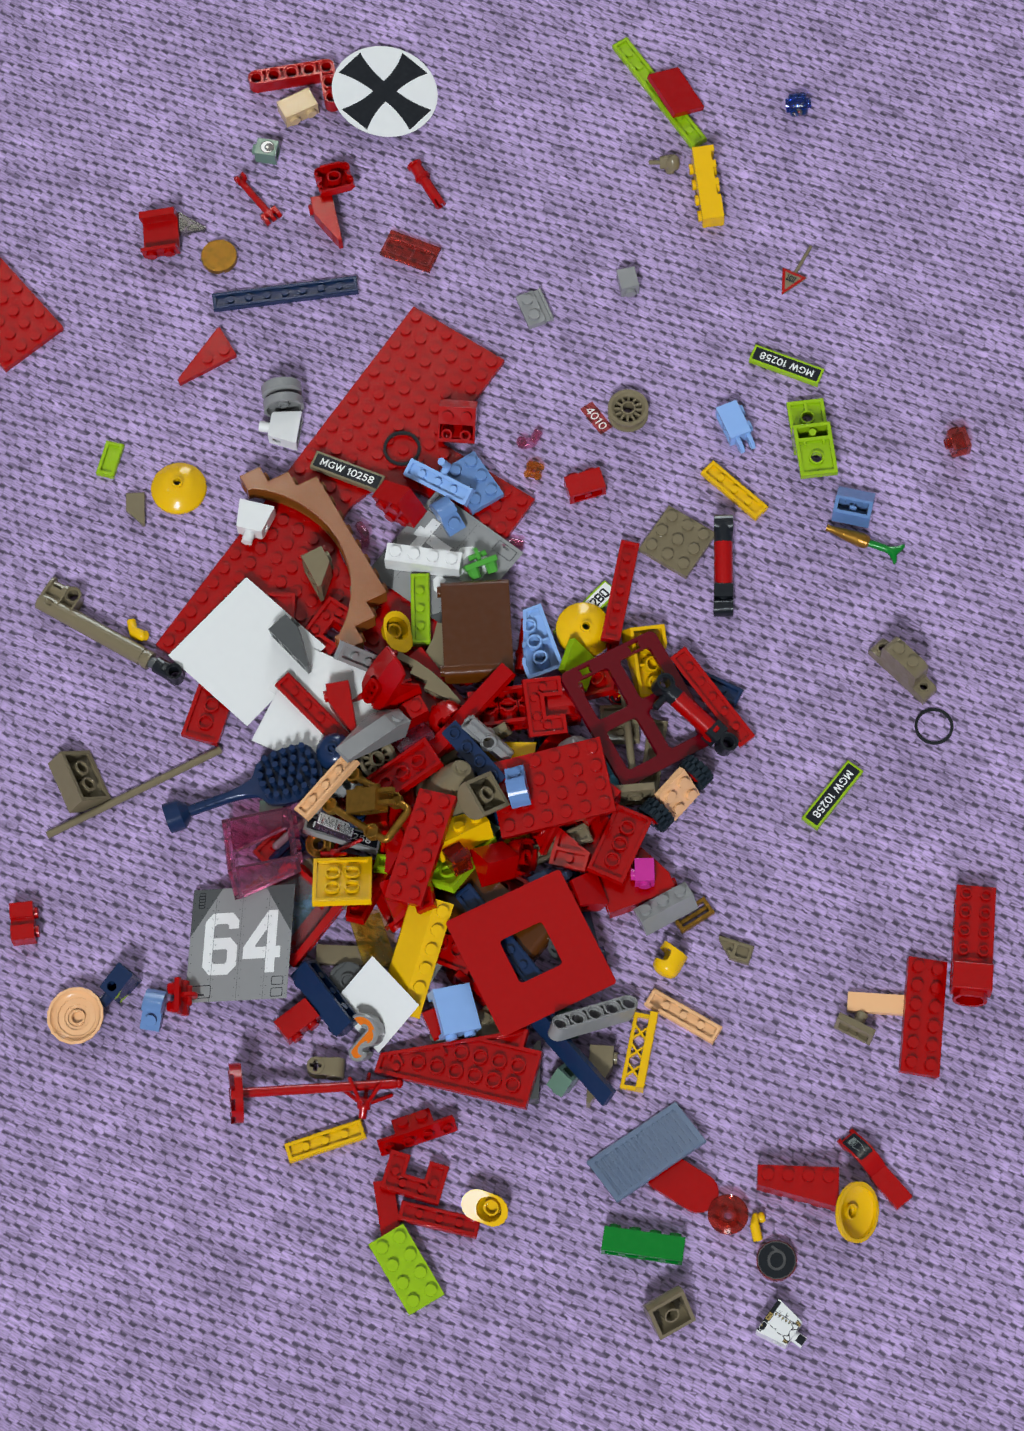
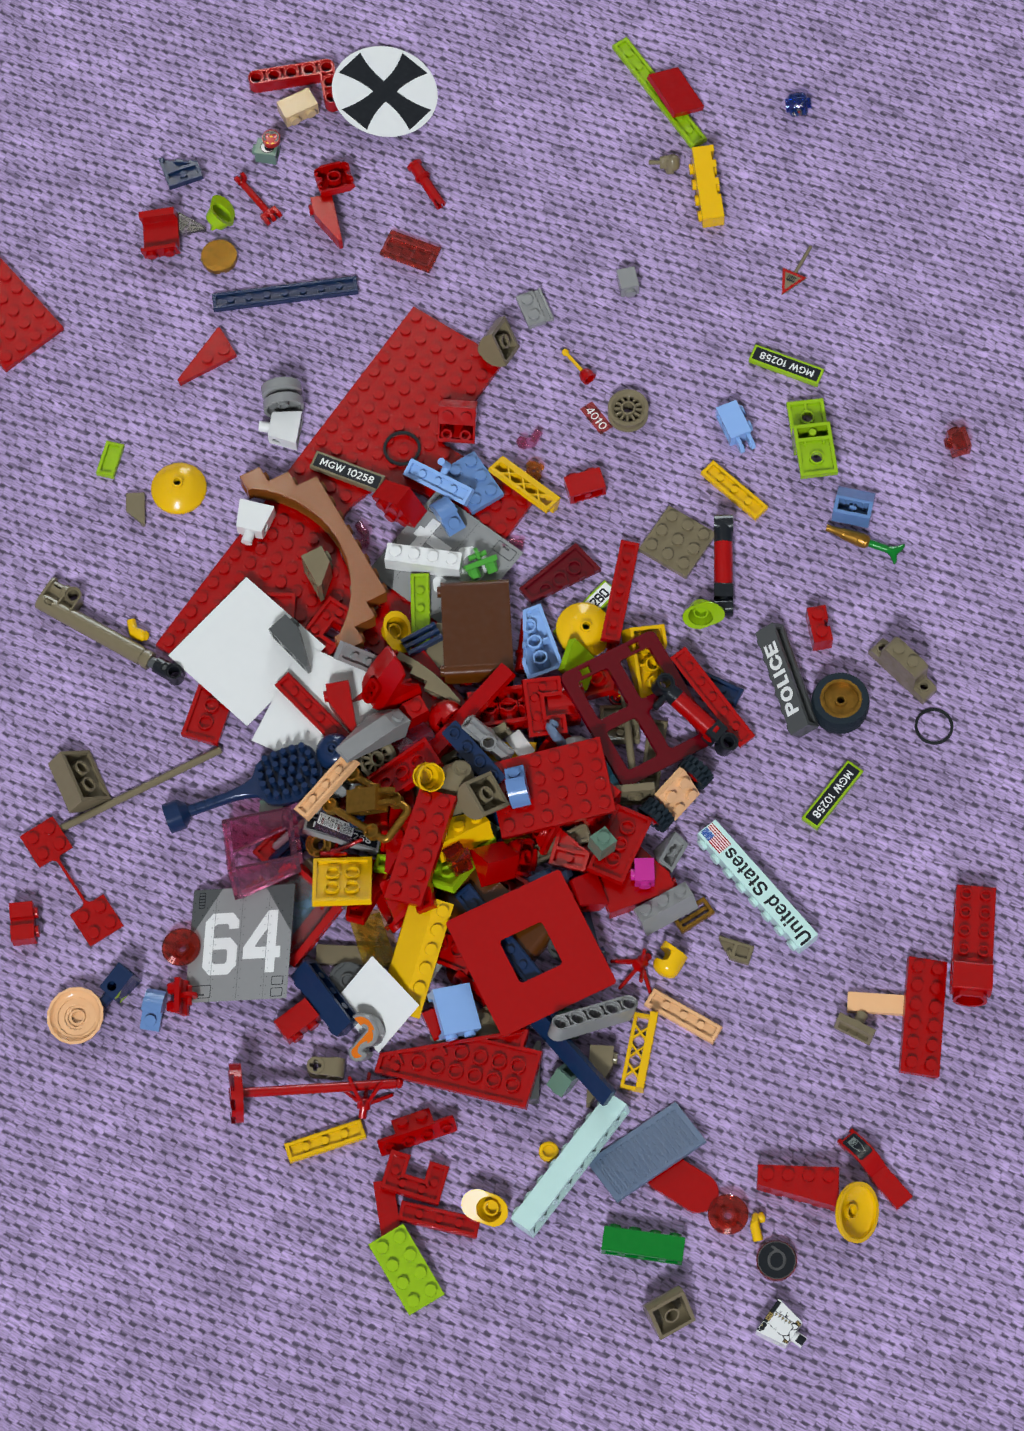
(94, 918): none -> red hinge
(180, 172): none -> dark blue wing
(181, 938): none -> clear red dish
(220, 213): none -> lime piece
(271, 138): none -> tile
(428, 776): none -> yellow helmet
(431, 630): none -> dark blue tile
(498, 343): none -> dark tan brick
(519, 743): none -> white sticker
(525, 485): none -> yellow fence
(548, 1151): none -> yellow tile
(554, 734): none -> sand blue arm
(561, 573): none -> dark red wing
(569, 1166): none -> light aqua brick
(586, 375): none -> red hinge
(602, 843): none -> sand green brick
(639, 964): none -> red plant
(670, 851): none -> light grey slope
(703, 614): none -> lime piece
(757, 887): none -> light aqua brick
(786, 679): none -> dark grey brick
(819, 632): none -> red brick
(840, 703): none -> wheel

